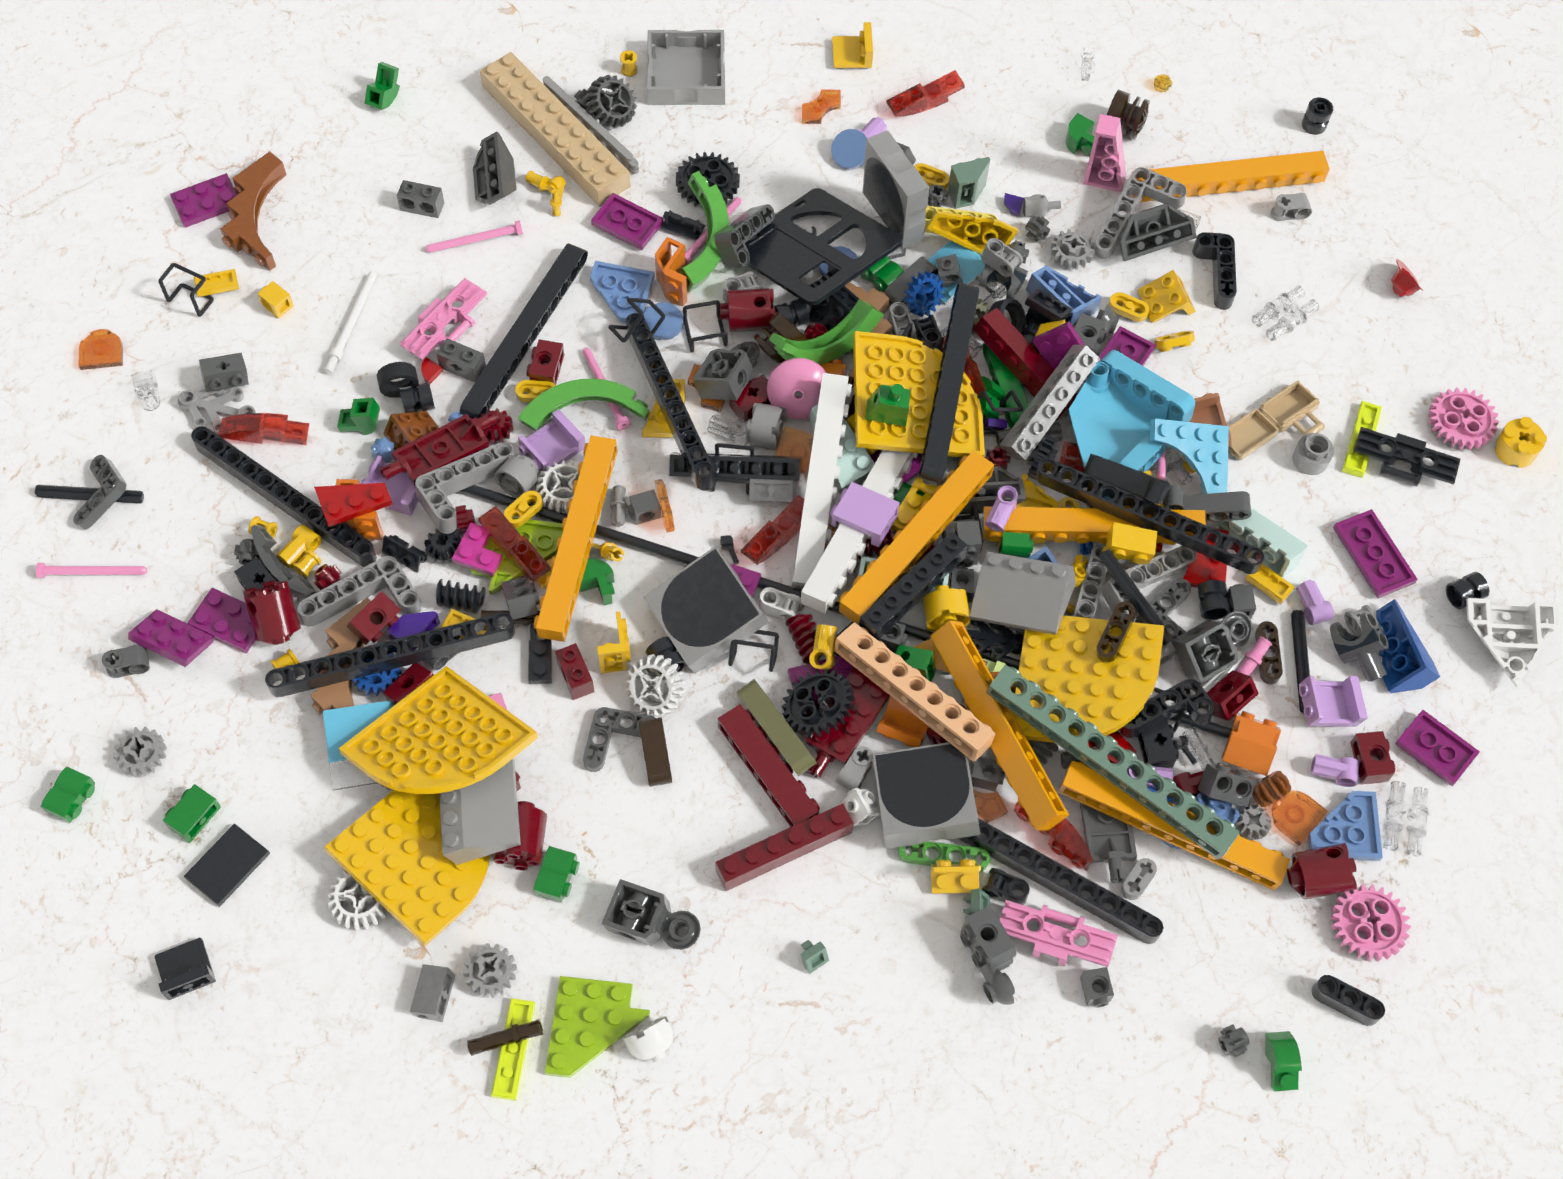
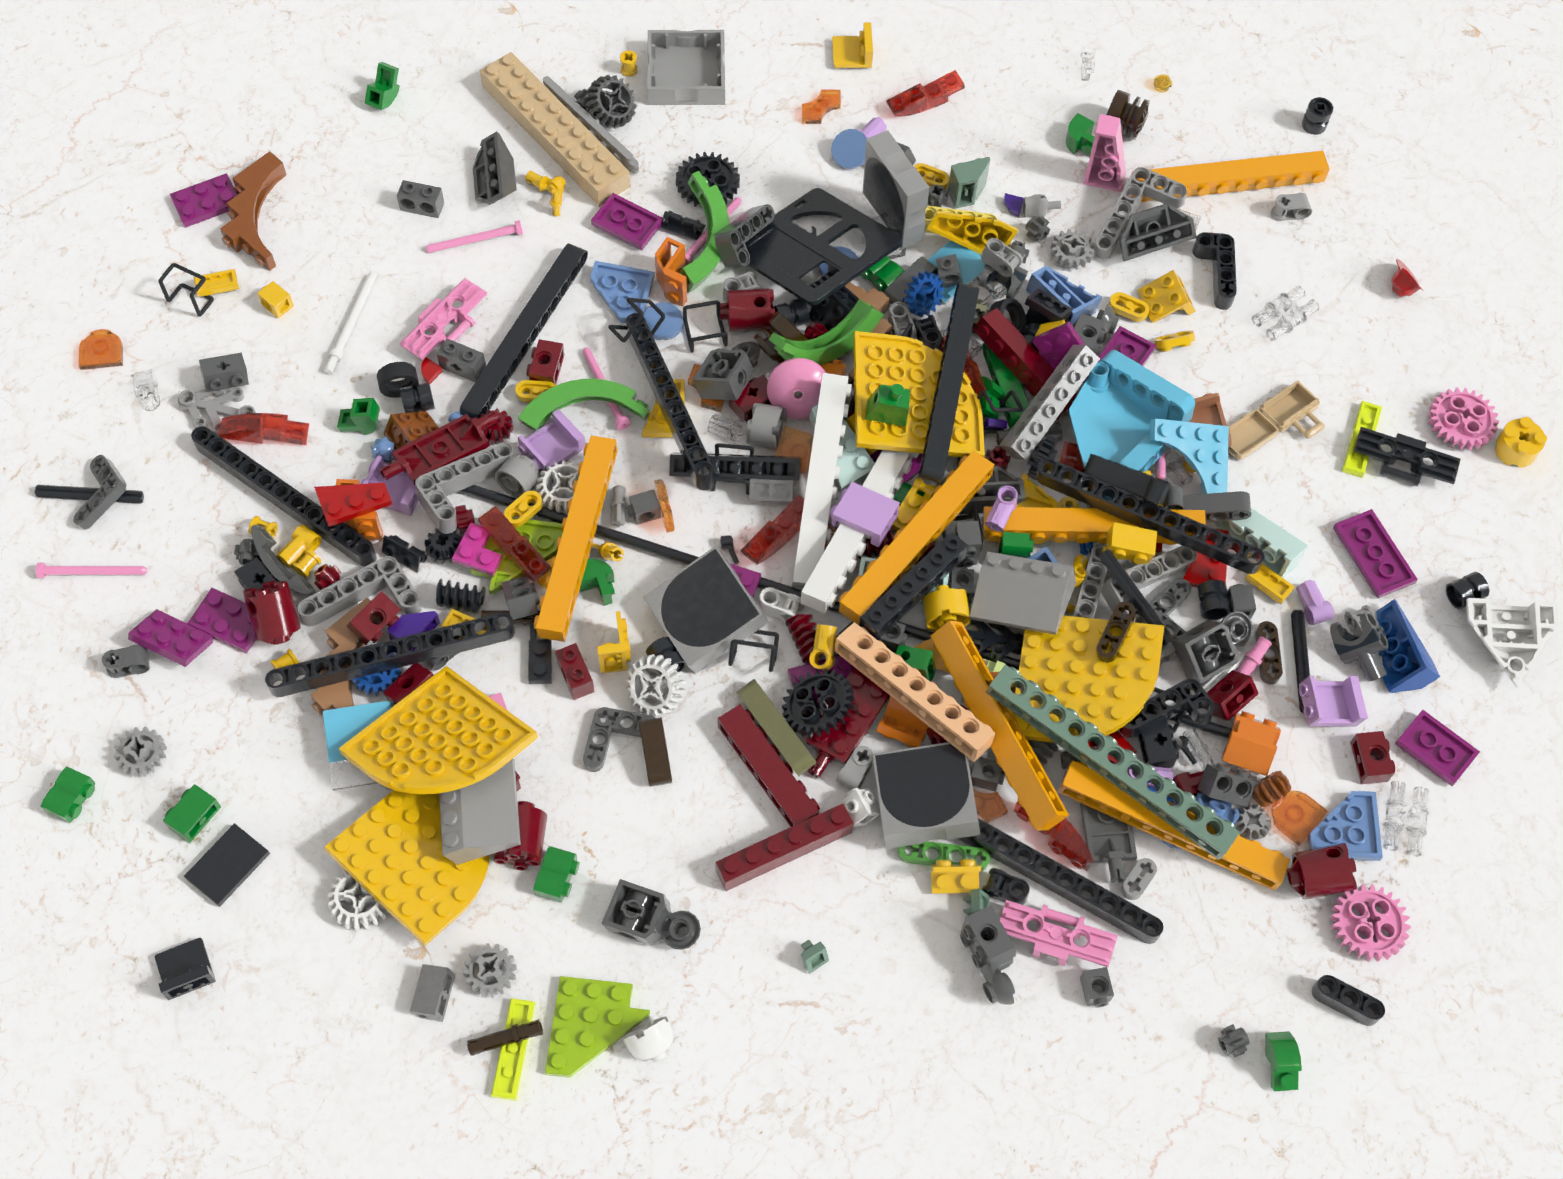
(1313, 454): light grey piece -> none
(1342, 770): lavender piece -> none

